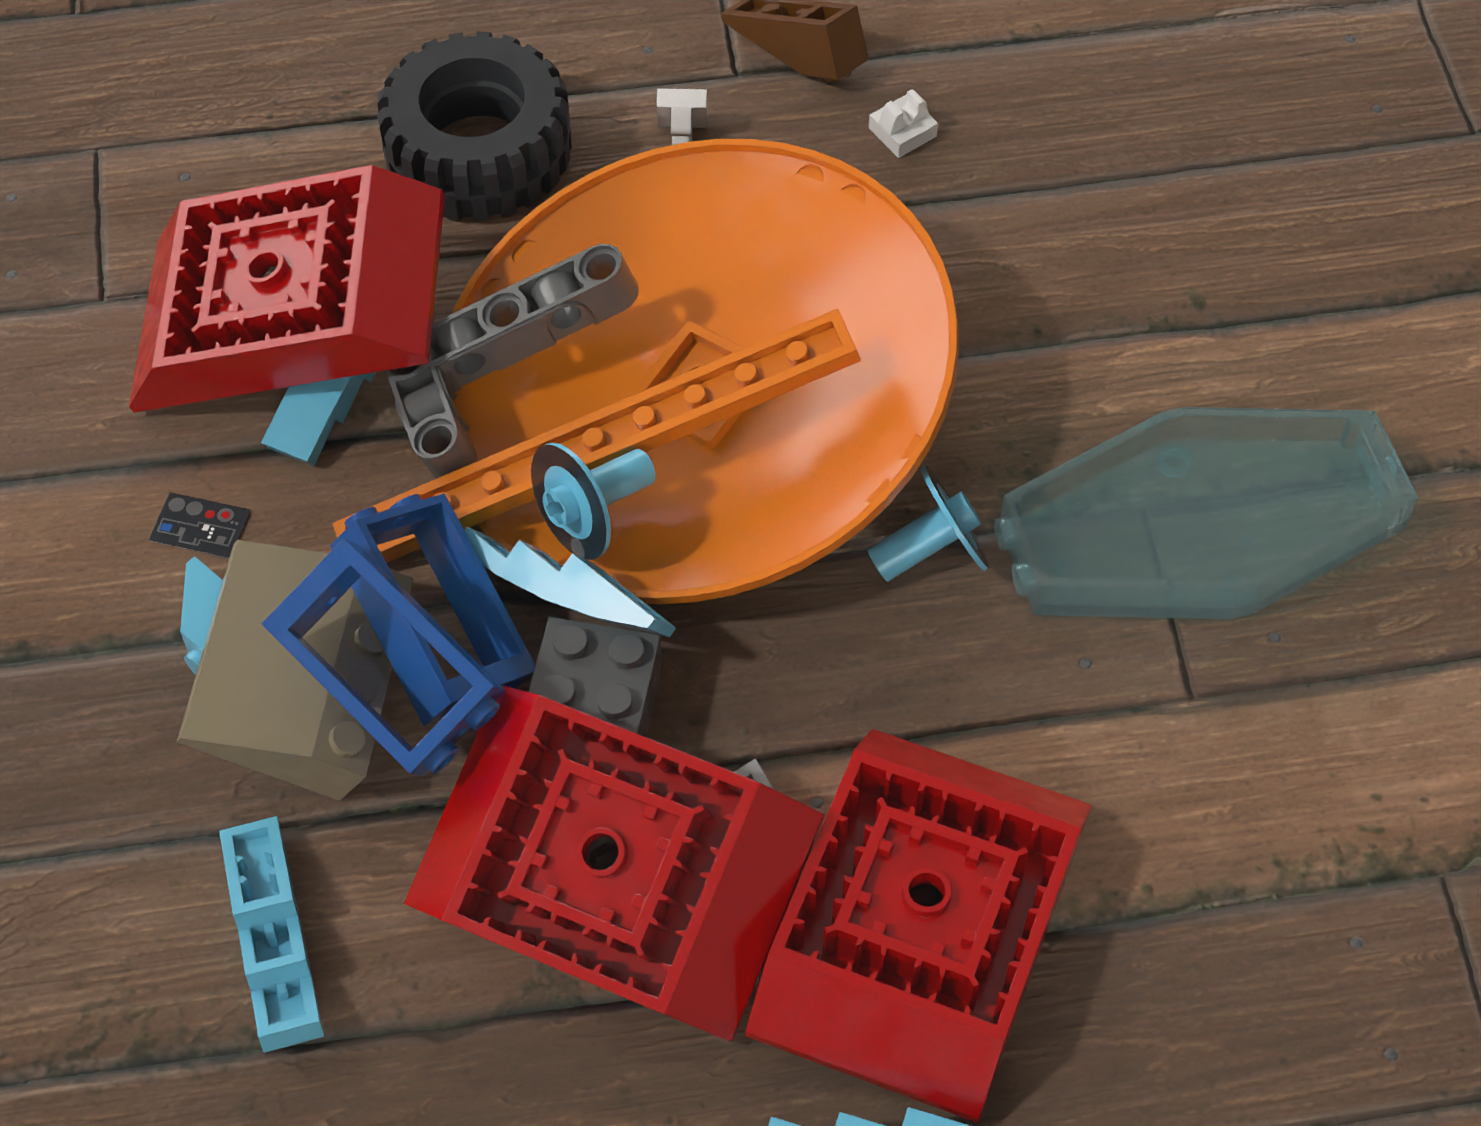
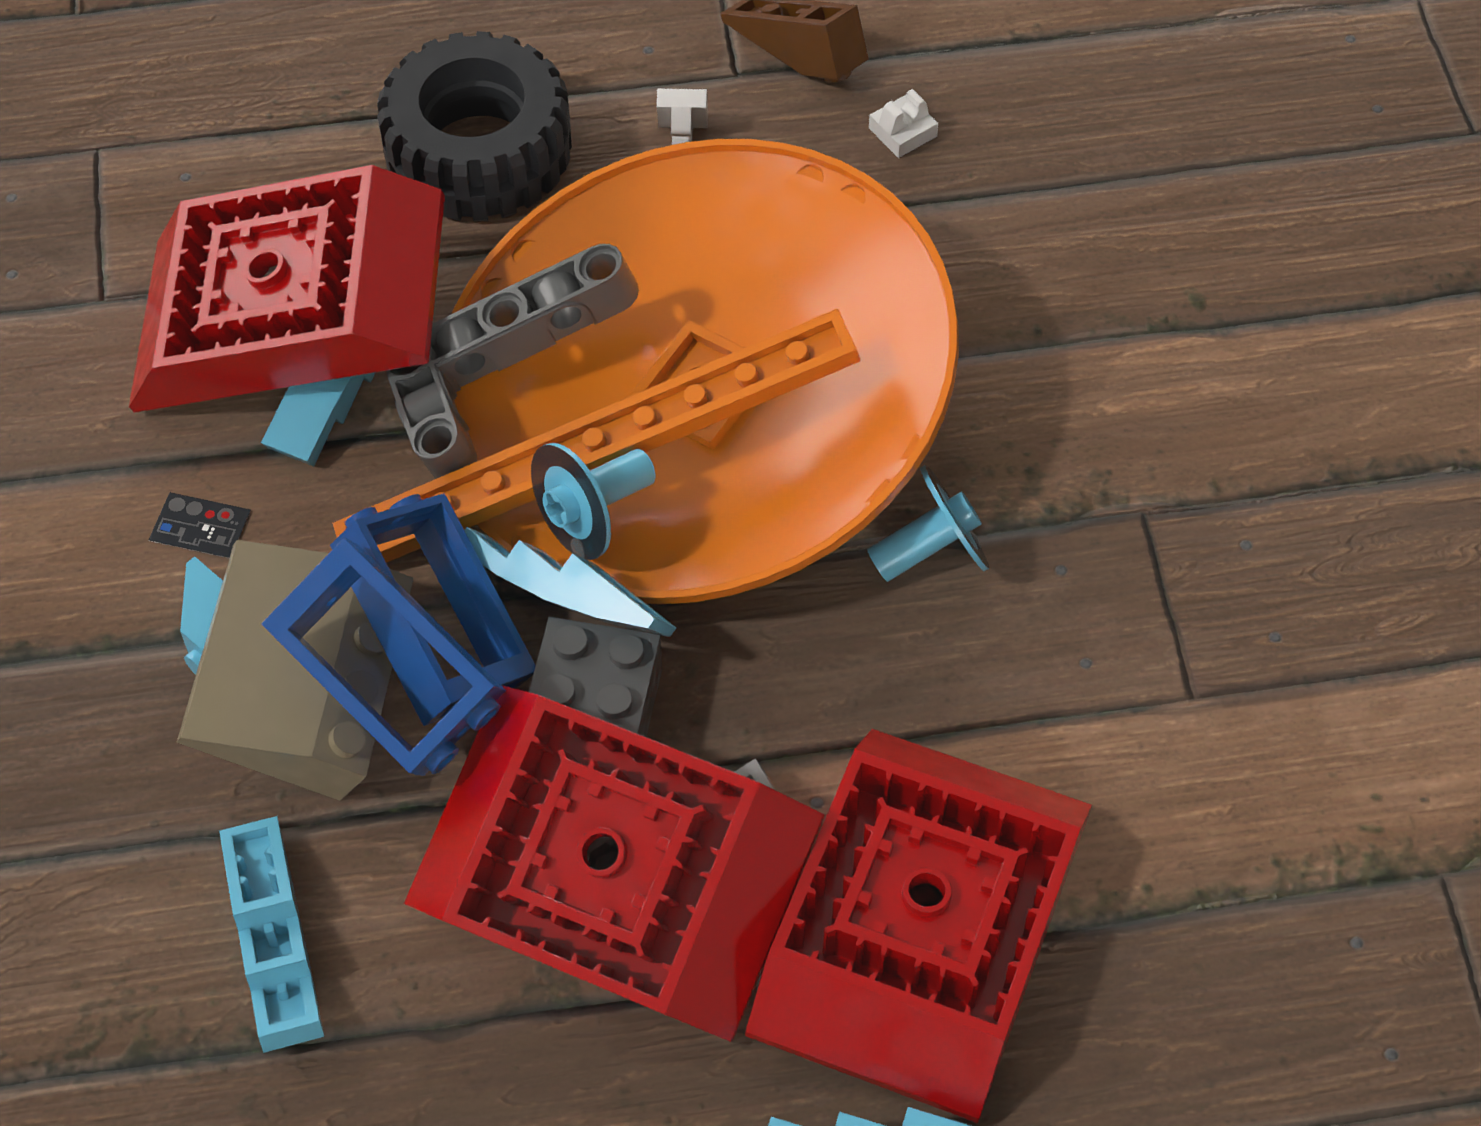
(1204, 513): clear light blue container -> none

